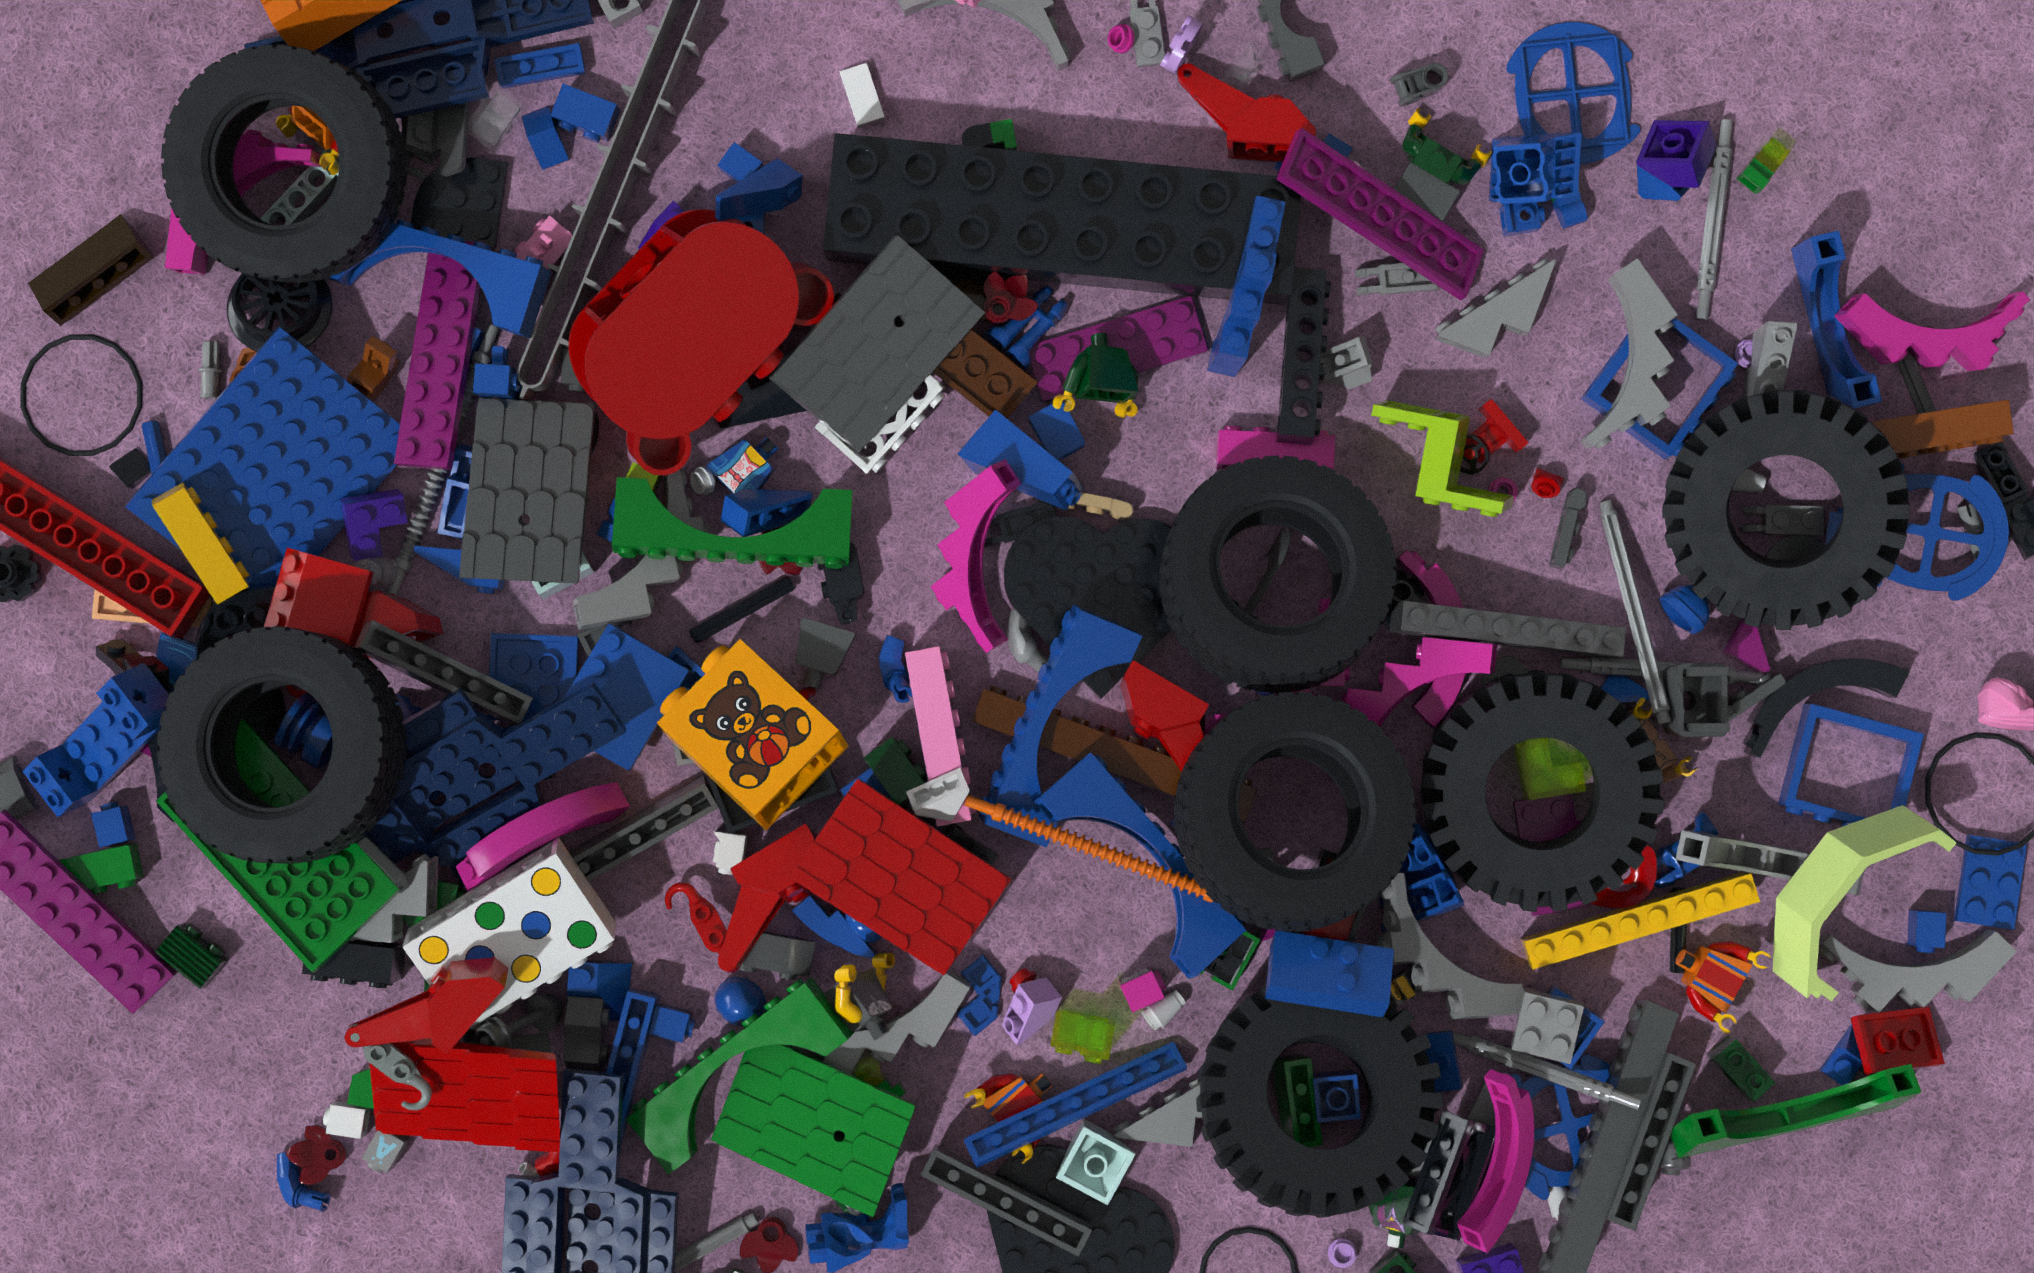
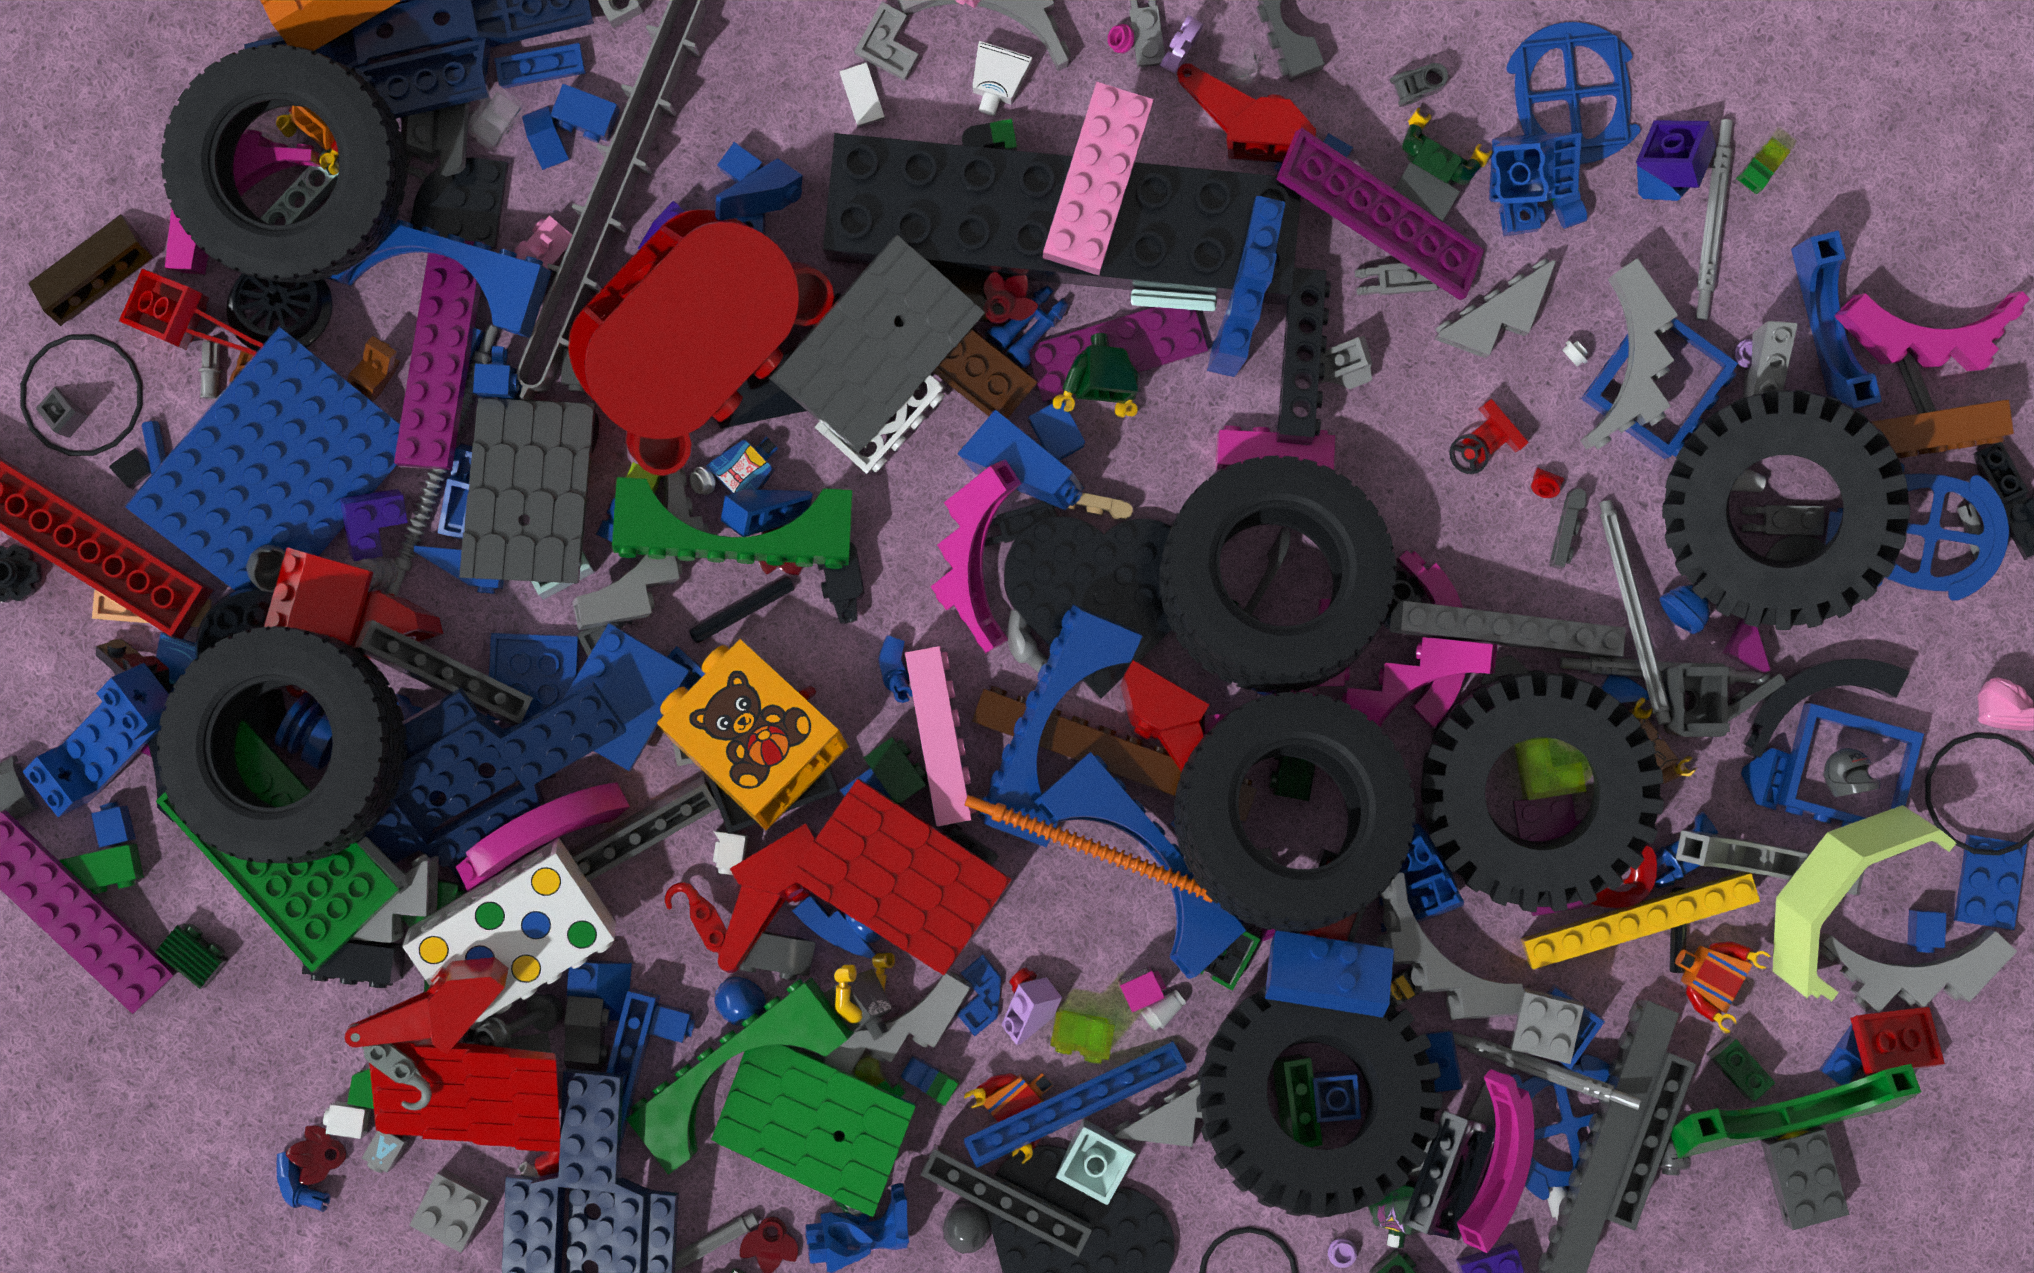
(61, 413): none -> dark grey slope
(172, 312): none -> red slope
(200, 542): yellow brick -> none
(264, 566): none -> dark grey hair
(451, 1210): none -> light grey brick
(821, 650): dark grey torso -> none
(879, 43): none -> light grey plate
(930, 1079): none -> leg
(940, 797): white slope -> none
(966, 1227): none -> dark grey hat
(998, 75): none -> white torso
(1097, 178): none -> bright pink brick
(1173, 299): none -> light aqua axle
(1292, 778): none -> dark green brick
(1442, 457): lime bracket -> none
(1504, 482): dark pink plate -> none
(1575, 352): none -> white plate
(1766, 776): none -> blue slope
(1805, 1177): none -> dark grey piece
(1848, 773): none -> dark grey helmet

